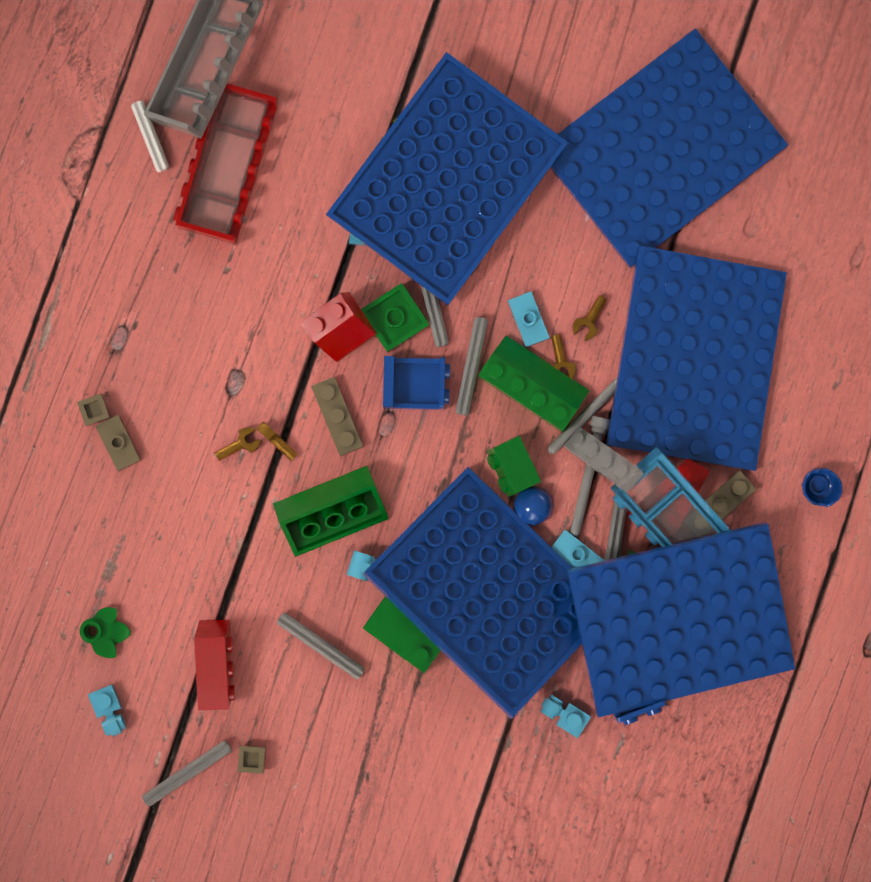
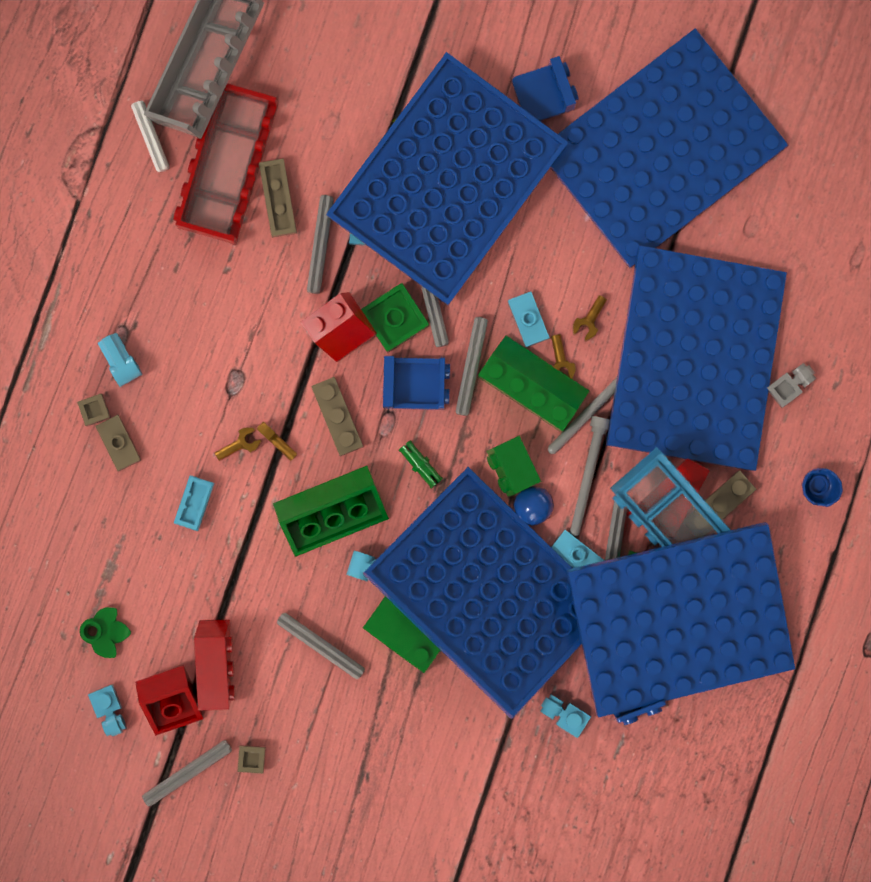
(122, 365): none -> medium azure piece
(168, 700): none -> red slope
(194, 503): none -> medium azure plate
(277, 198): none -> dark tan plate
(319, 245): none -> light grey axle
(420, 464): none -> green pin
(546, 90): none -> blue bracket
(603, 460): light grey plate -> none
(787, 389): none -> light grey plate

